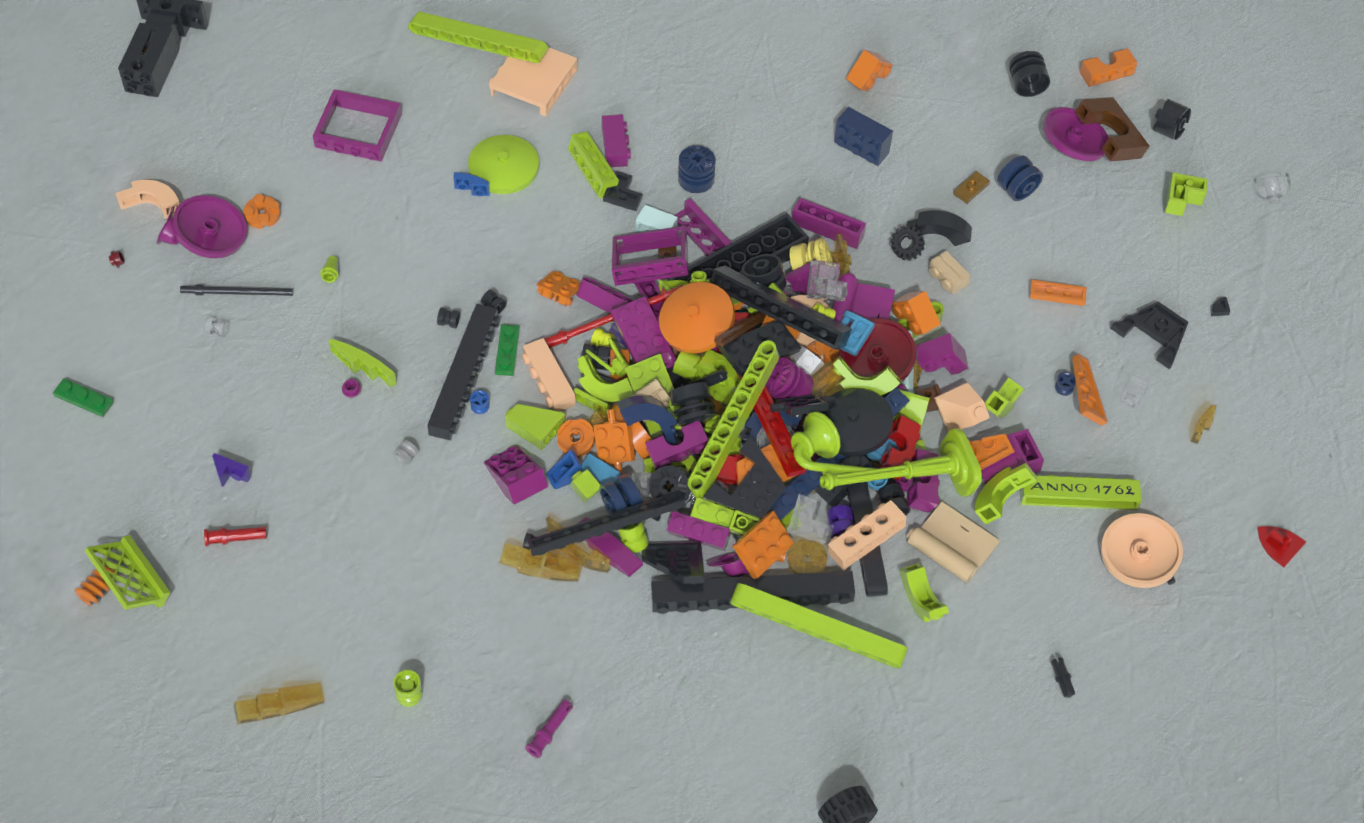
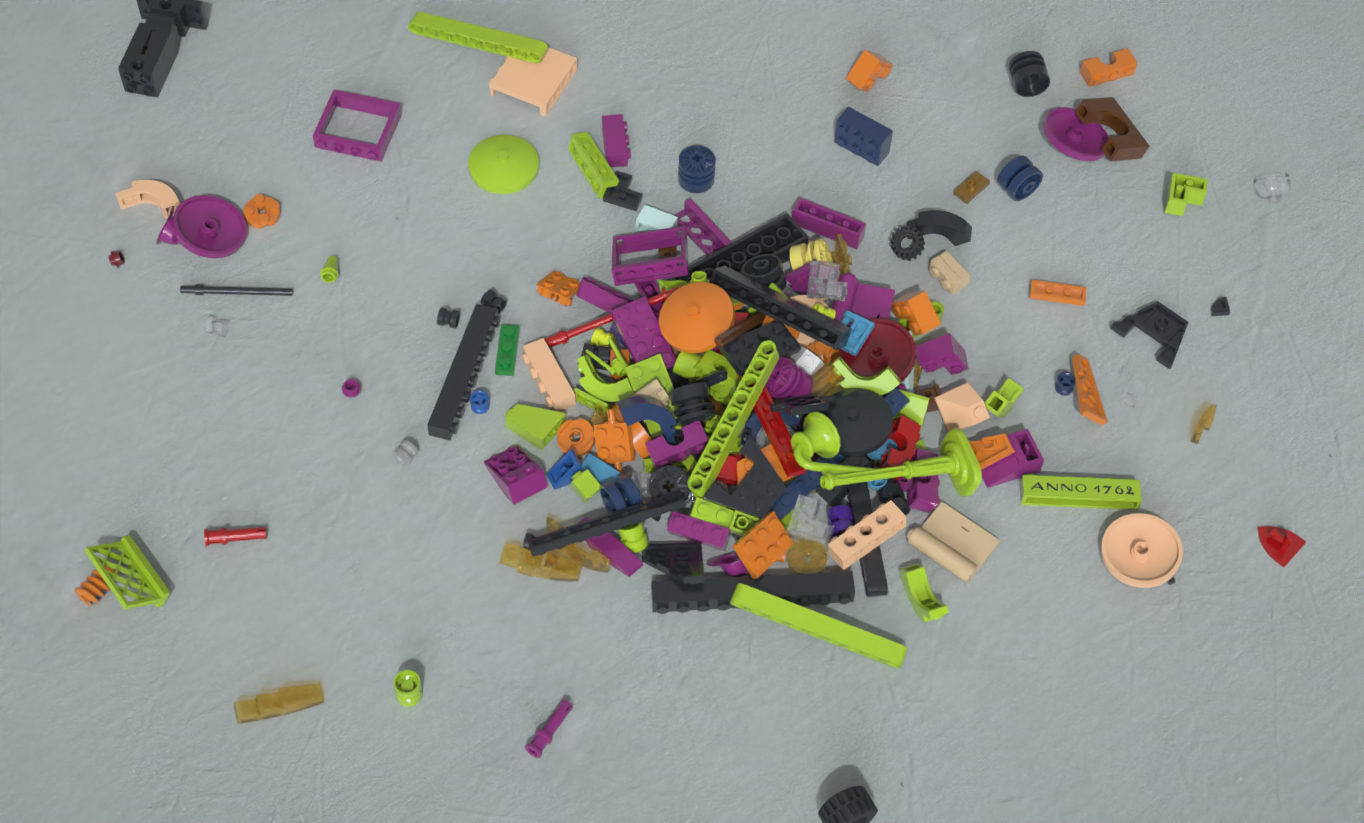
(83, 397): green plate -> none
(227, 467): dark purple slope -> none
(357, 359): lime slope -> none
(477, 185): blue slope -> none
(996, 492): lime arch -> none
(1063, 677): black axle -> none
(1172, 119): black brick -> none

